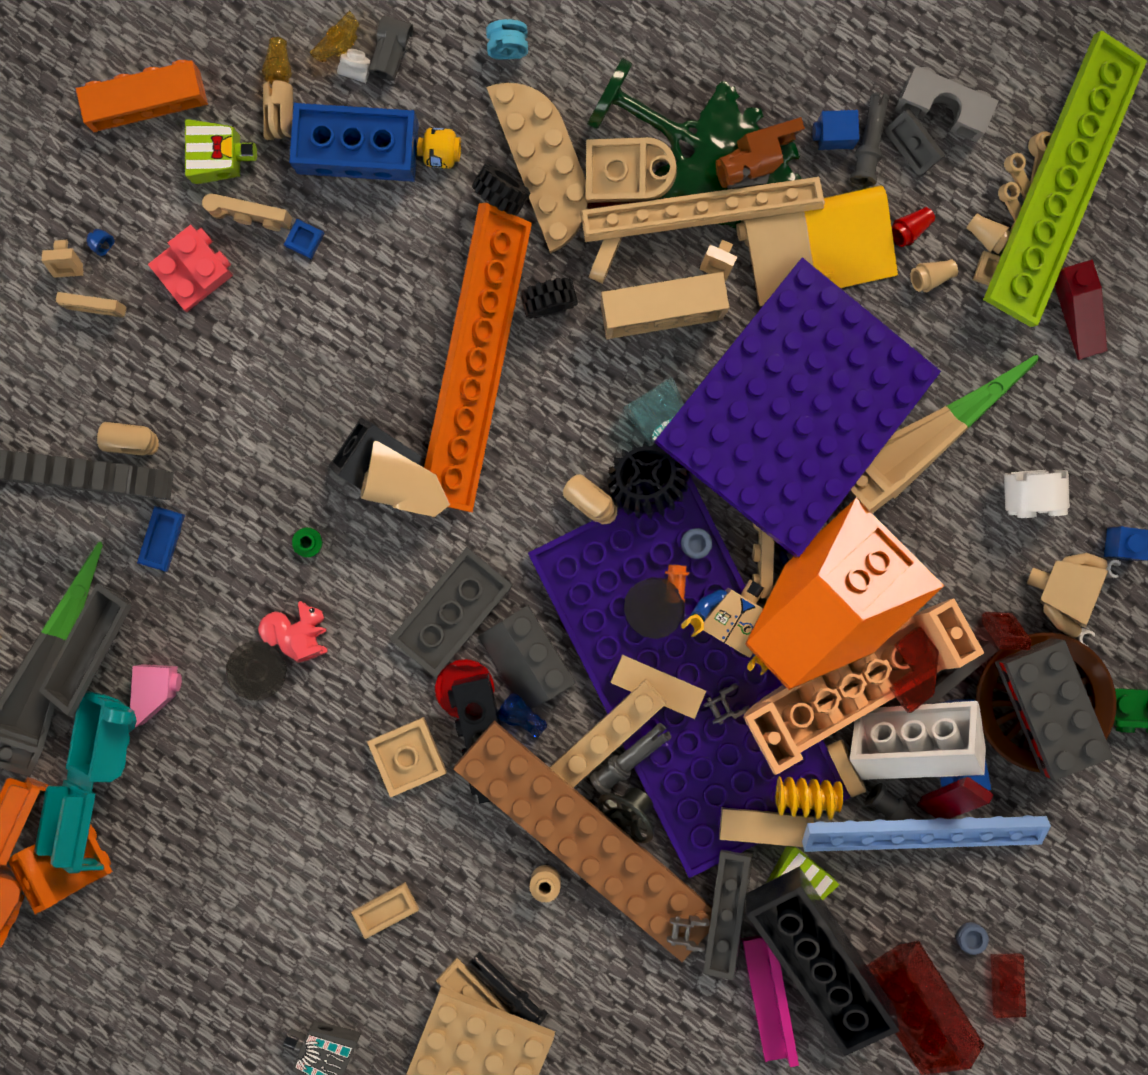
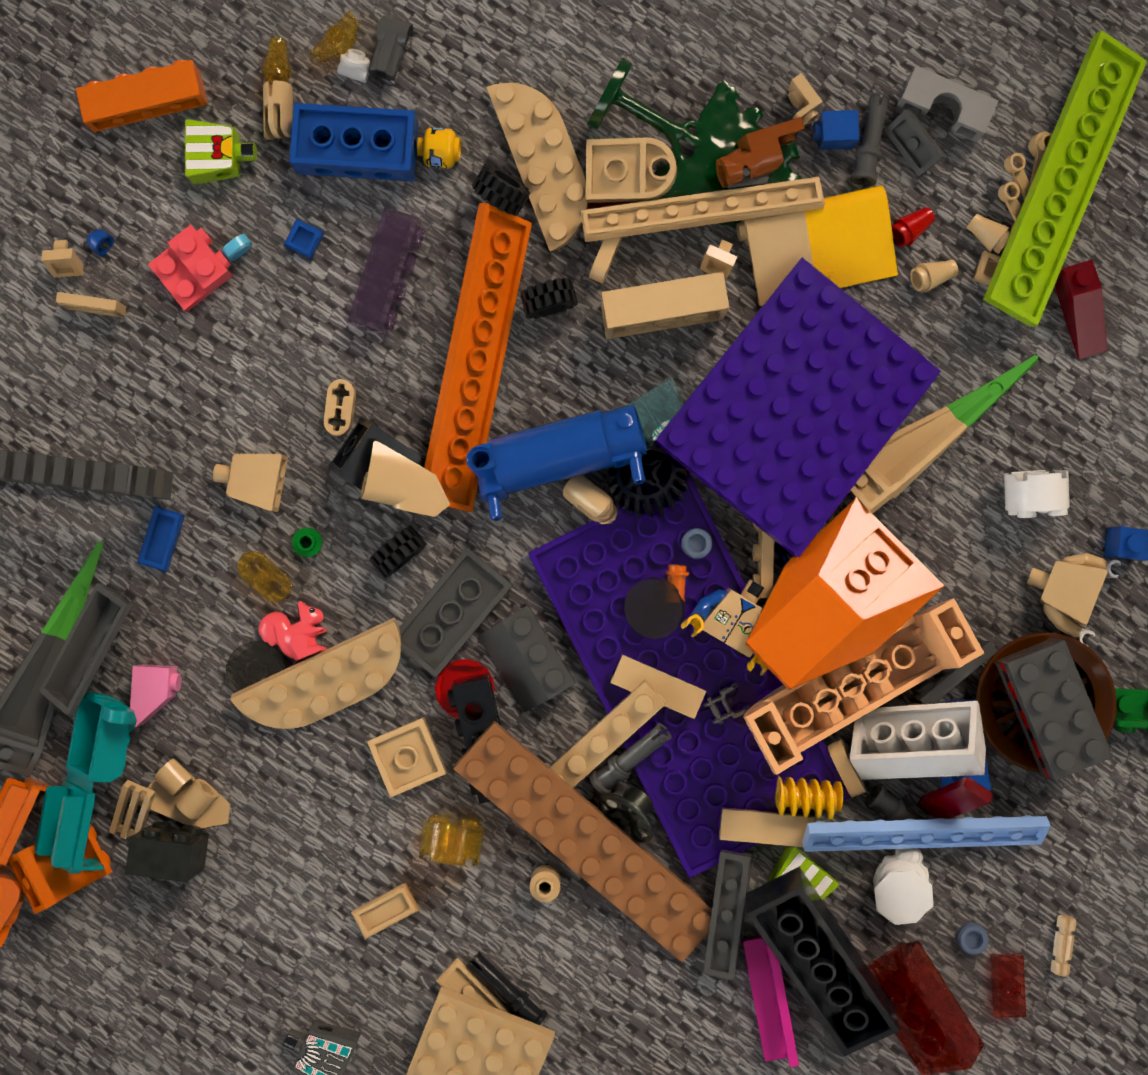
(125, 829): none -> tan tile
(127, 439): tan arm -> none
(167, 852): none -> pearl dark grey brick
(187, 798): none -> tan panel
(236, 247): none -> medium azure tile
(246, 212): tan plate -> none
(254, 479): none -> tan torso
(265, 576): none -> clear yellow plate
(324, 681): none -> tan plate
(332, 407): none -> tan beam
(386, 271): none -> clear purple brick
(397, 551): none -> black tyre
(451, 840): none -> clear yellow brick
(507, 39): medium azure wheel -> none
(517, 713): clear blue piece -> none
(558, 453): none -> blue piece
(688, 923): flat silver piece -> none
(804, 96): none -> tan bracket
(903, 887): none -> white piece
(922, 658): clear red tile -> none
(1006, 631): clear red plate -> none
(1063, 945): none -> tan axle

